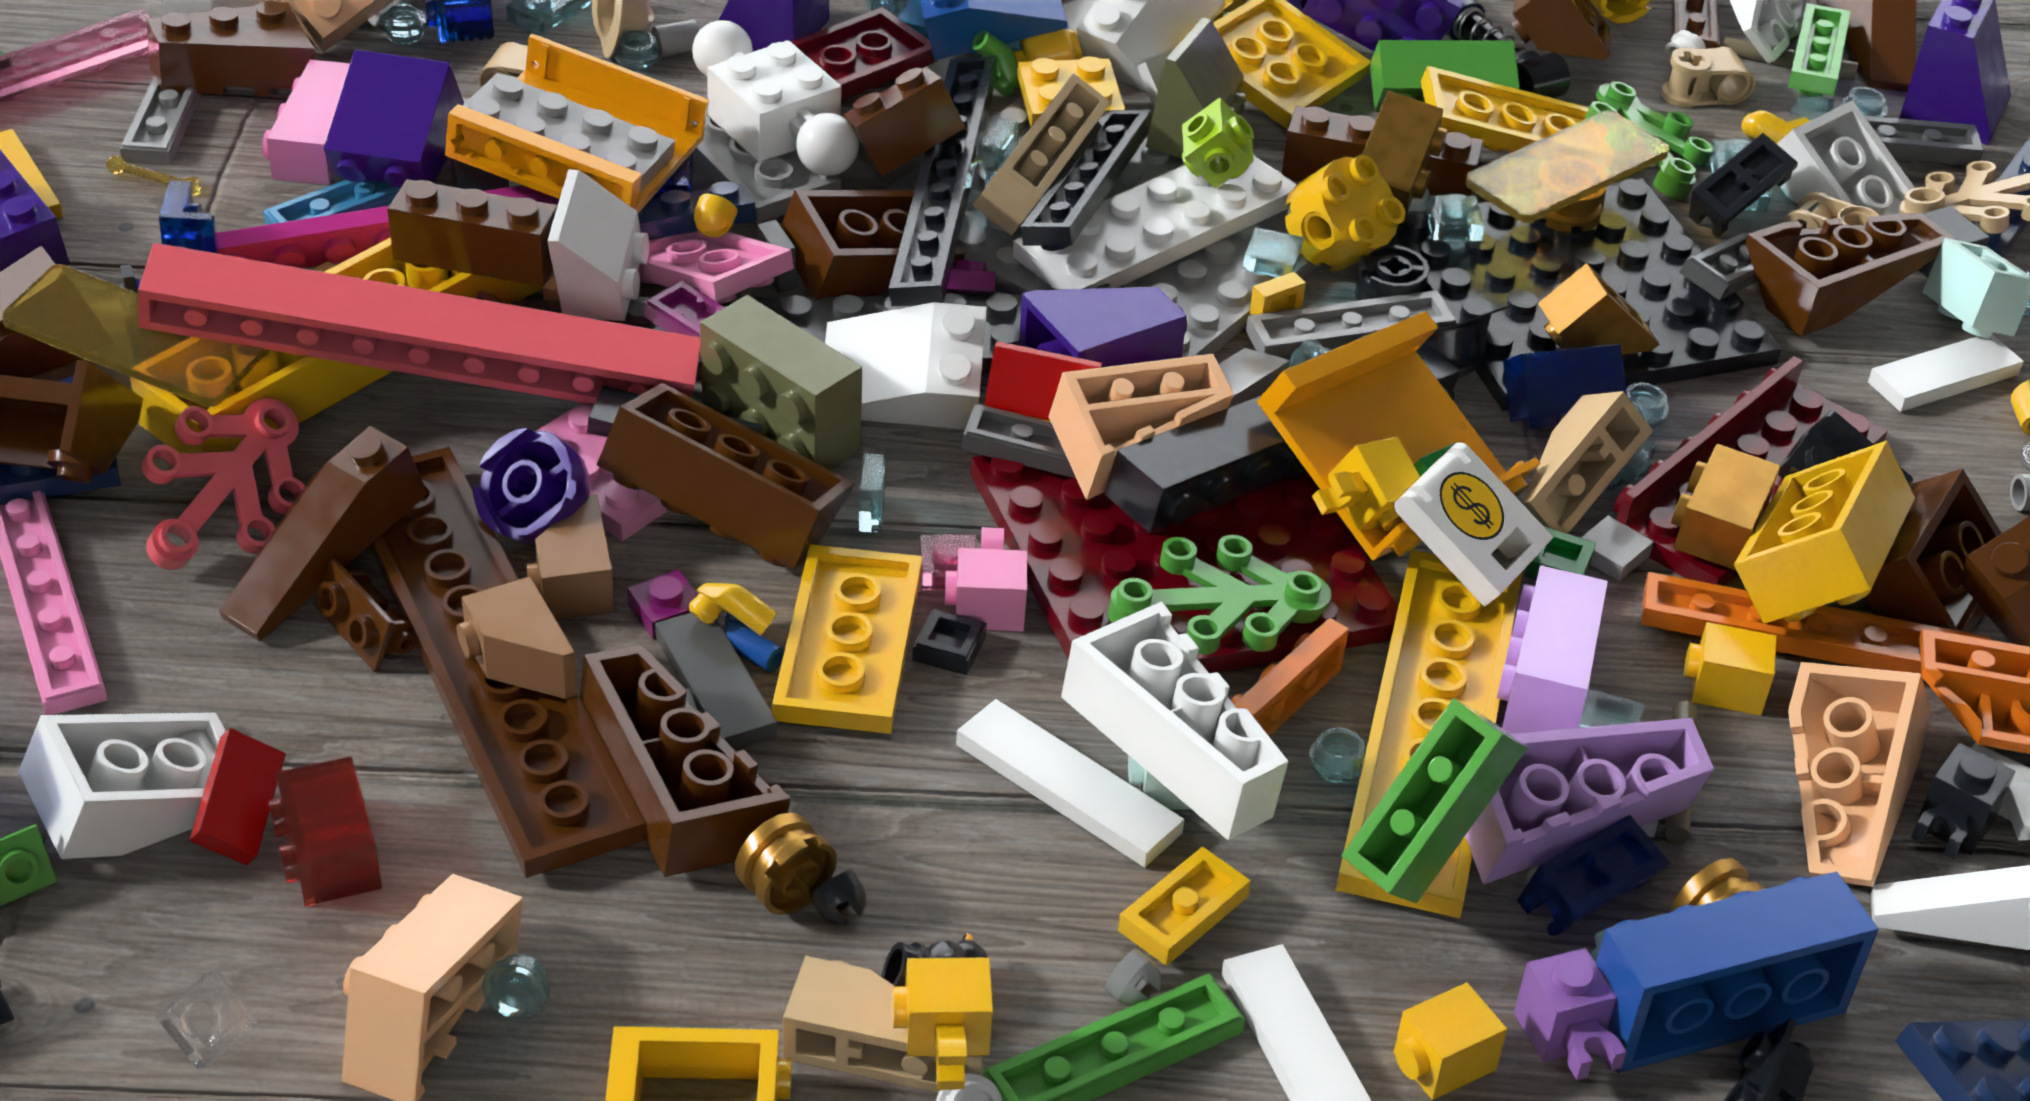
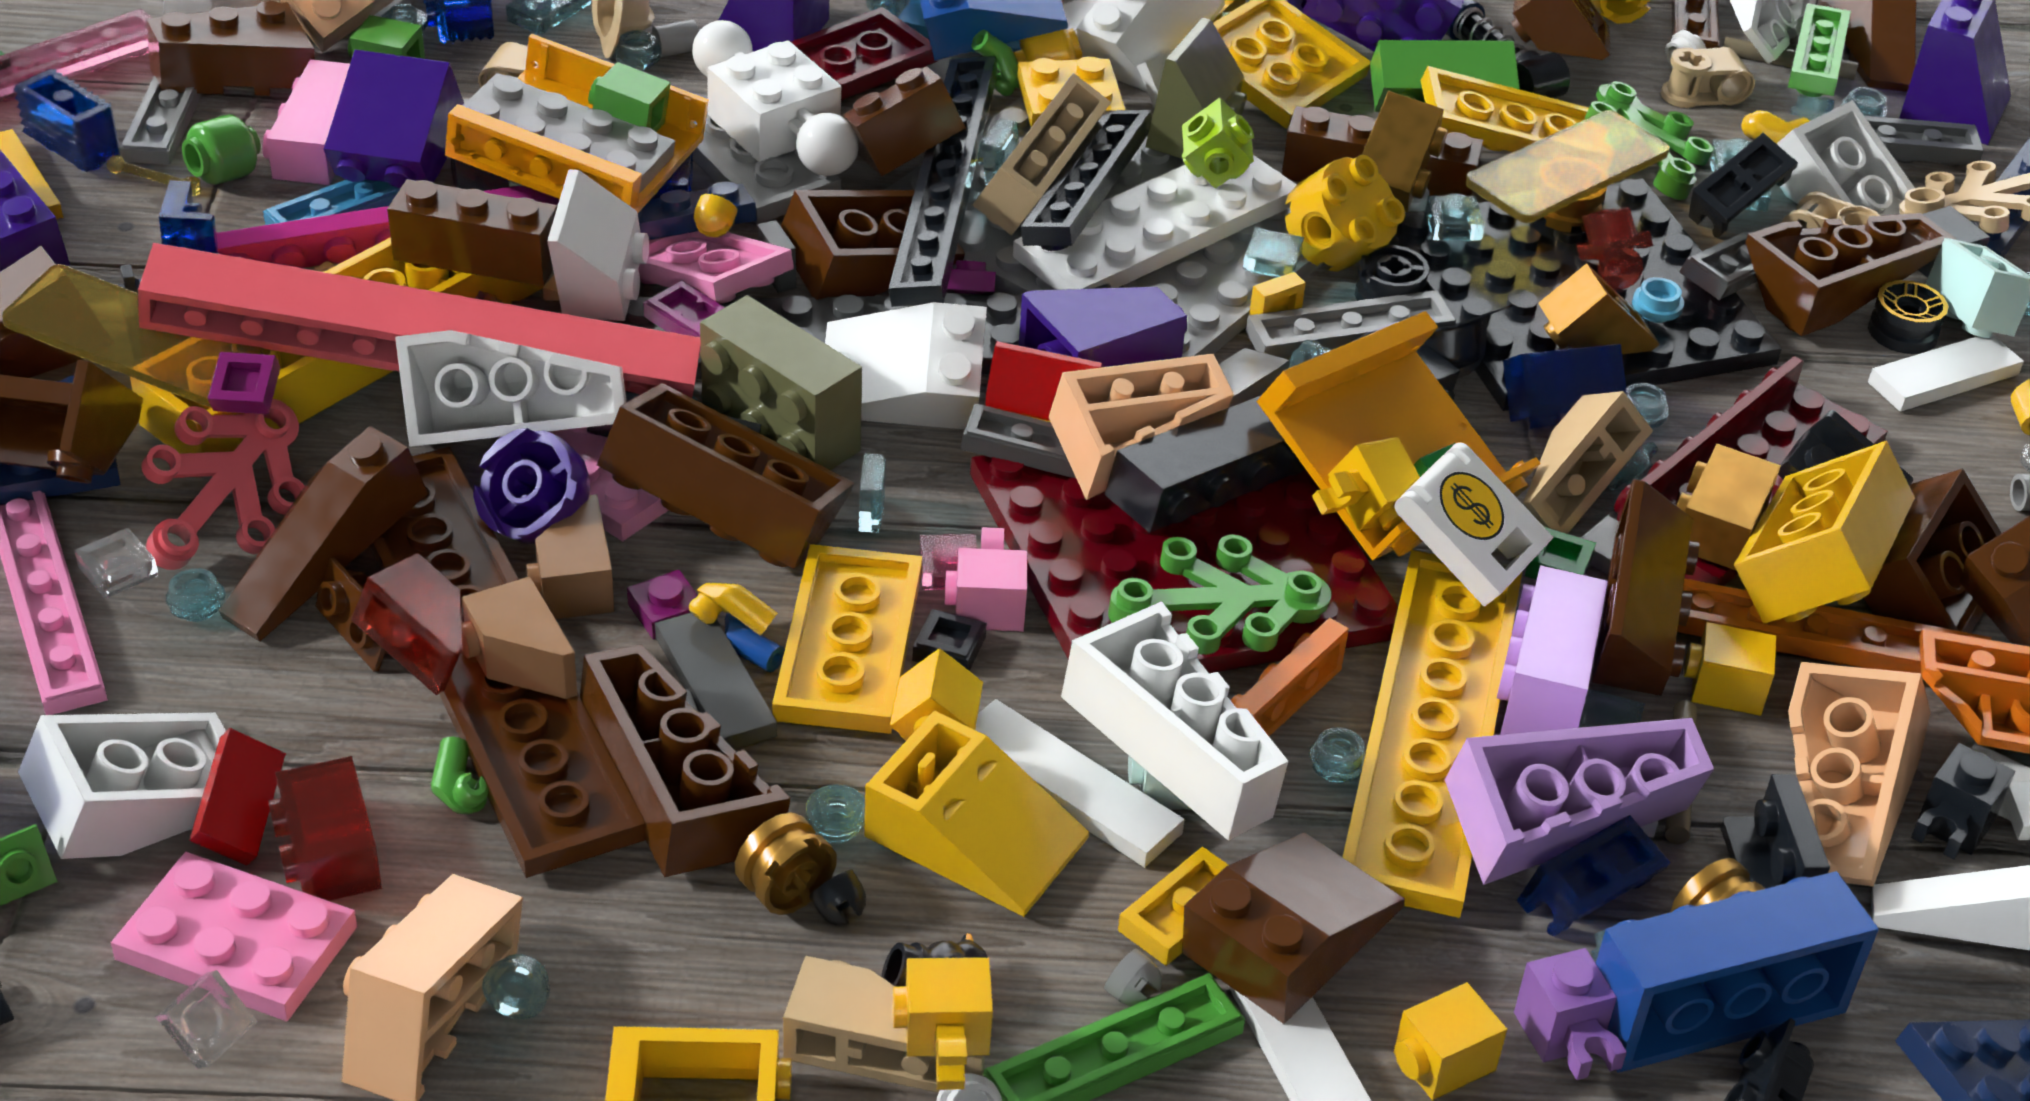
(67, 119): none -> clear blue brick
(116, 563): none -> clear plate
(194, 594): none -> clear light blue plate
(221, 149): none -> bright green head
(244, 383): none -> magenta plate
(252, 931): none -> bright pink plate
(388, 37): none -> bright green brick
(414, 619): none -> clear red slope
(451, 781): none -> bright green arm
(486, 387): none -> white wedge
(631, 96): none -> bright green brick
(836, 812): none -> clear light blue plate
(936, 685): none -> yellow brick
(970, 815): none -> yellow slope
(1285, 922): none -> reddish brown slope
(1434, 801): bright green brick -> none
(1612, 242): none -> clear red hips
(1646, 594): none -> reddish brown slope
(1658, 300): none -> medium azure plate
(1779, 838): none -> black bracket
(1907, 317): none -> black wheel

